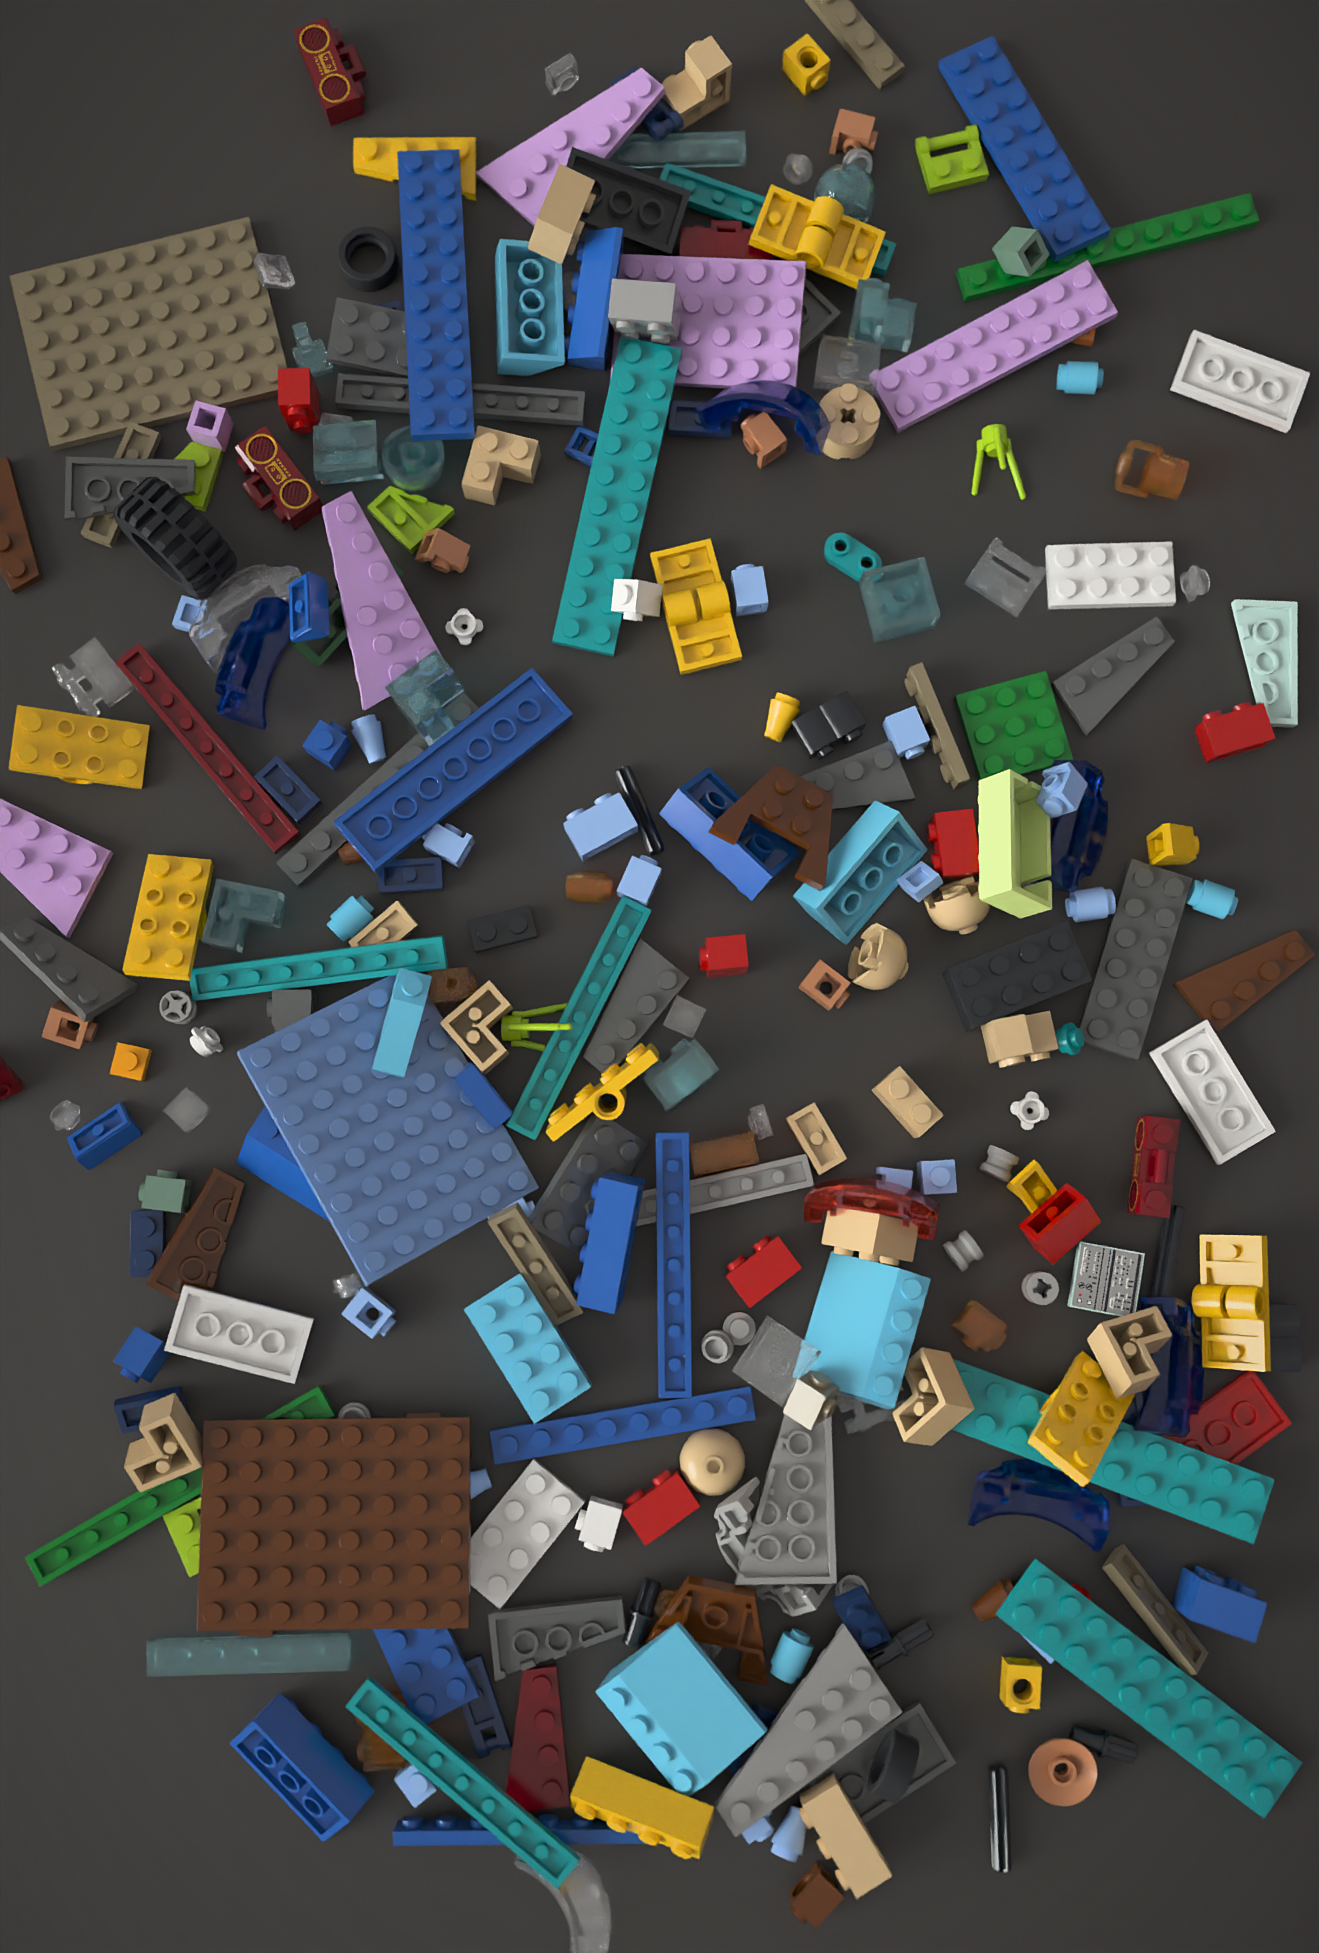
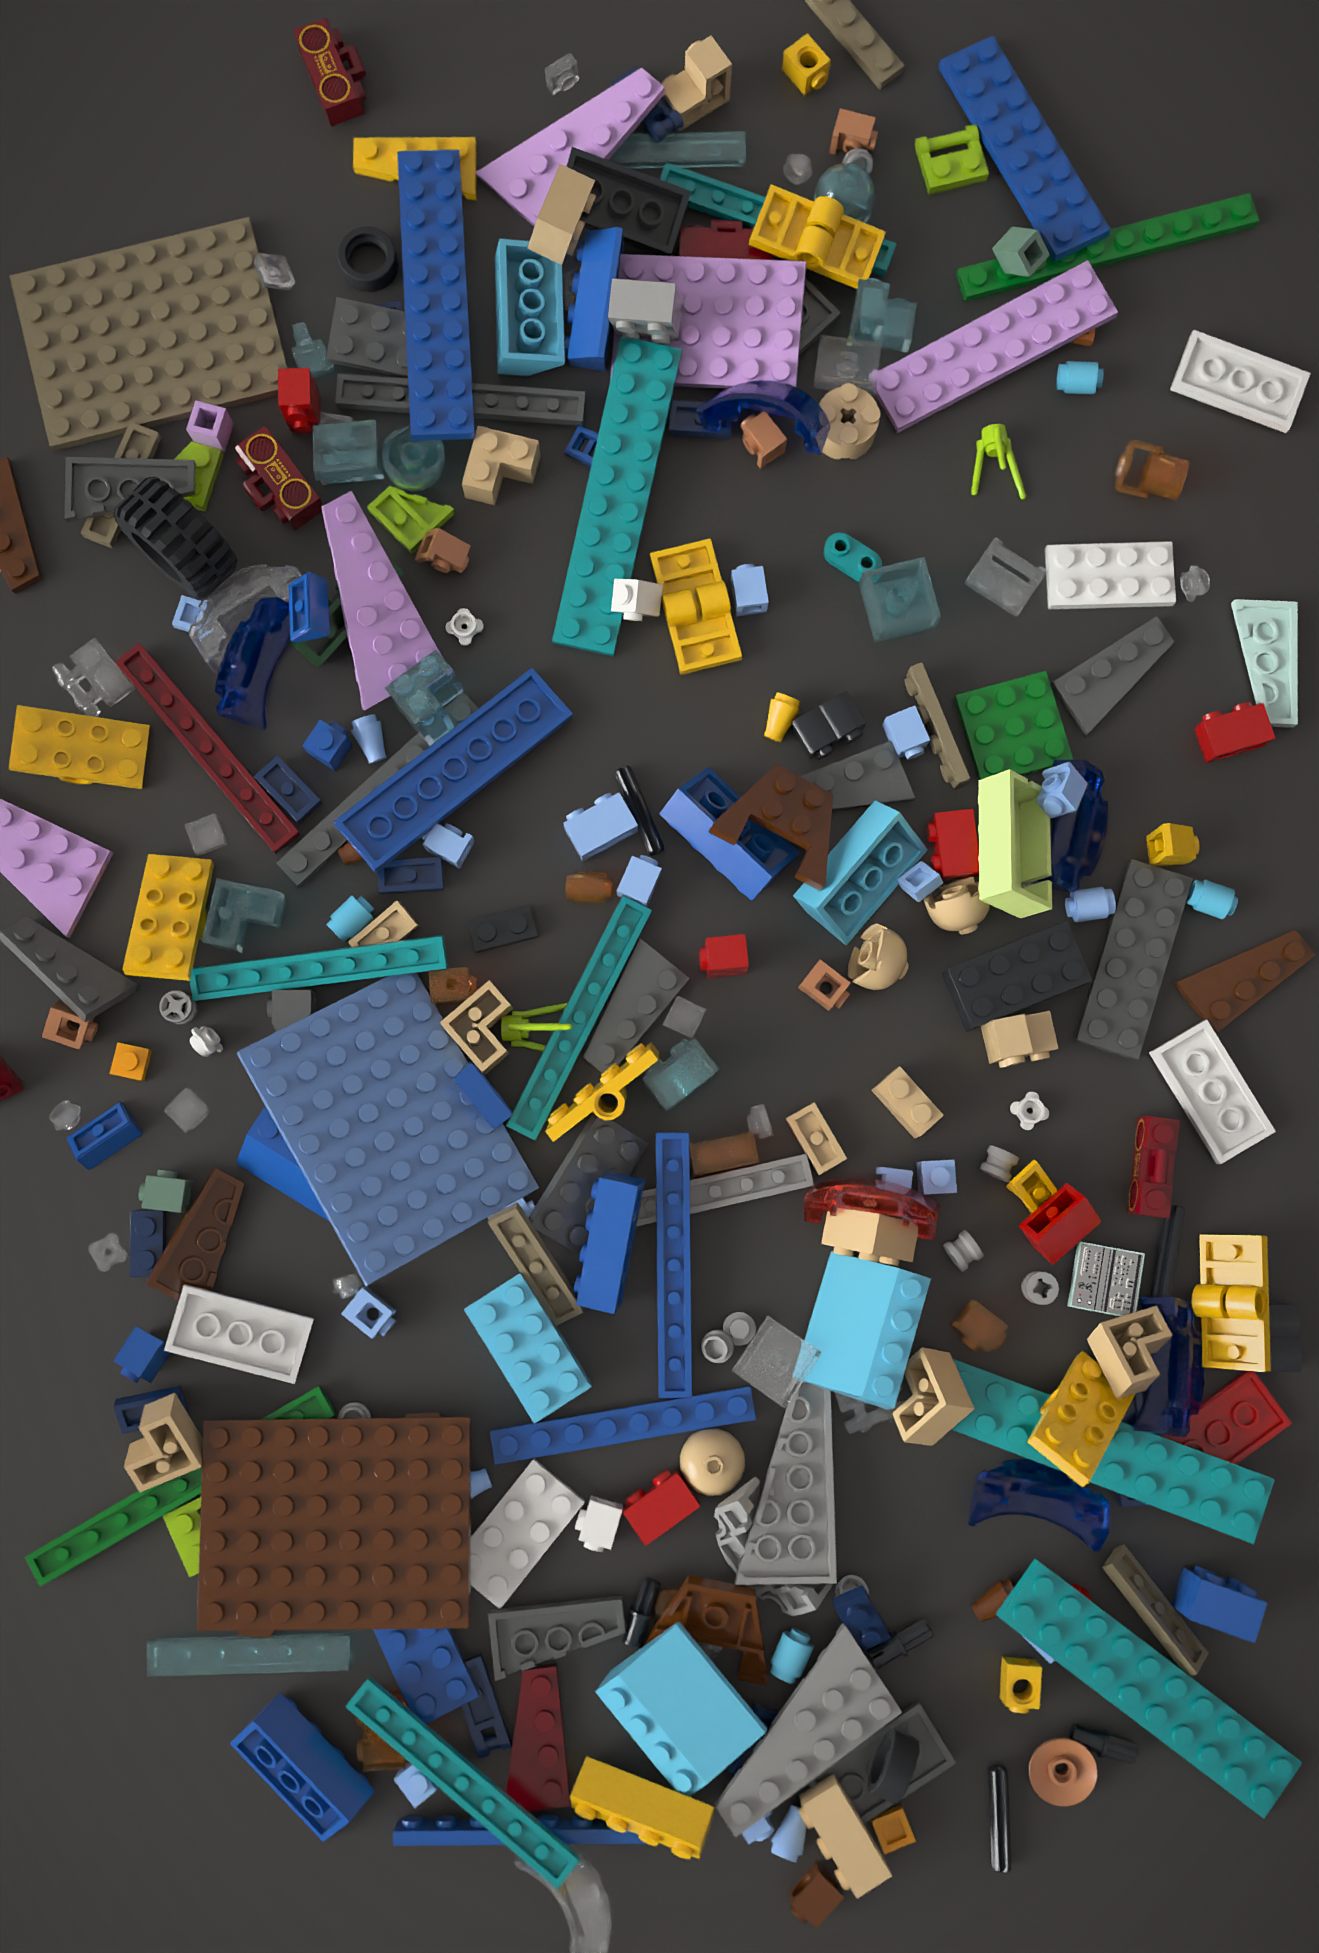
(104, 1261): none -> clear plate
(206, 834): none -> clear plate
(401, 1022): medium azure slope -> none
(762, 1270): red brick -> none
(812, 1399): brick -> none
(892, 1829): none -> light orange plate
(1069, 1039): teal plate -> none

